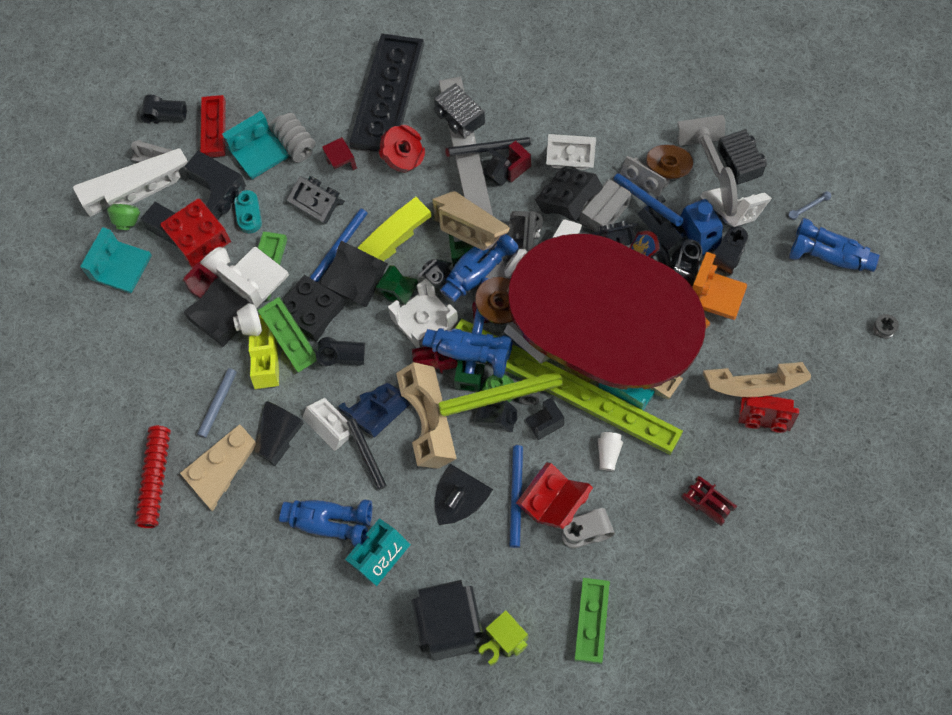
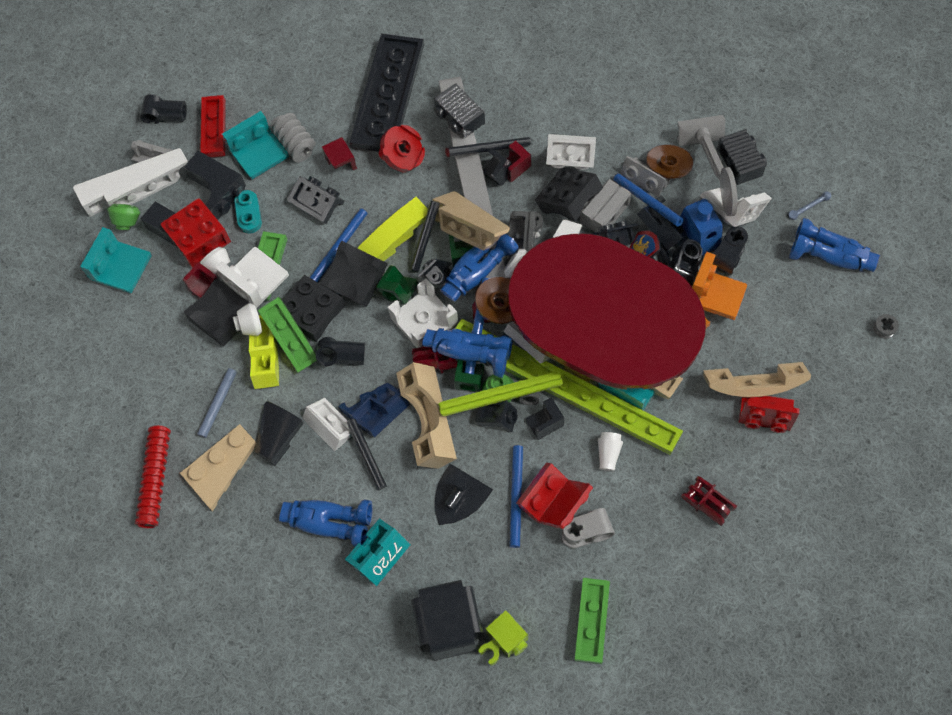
(424, 236): none -> black bar

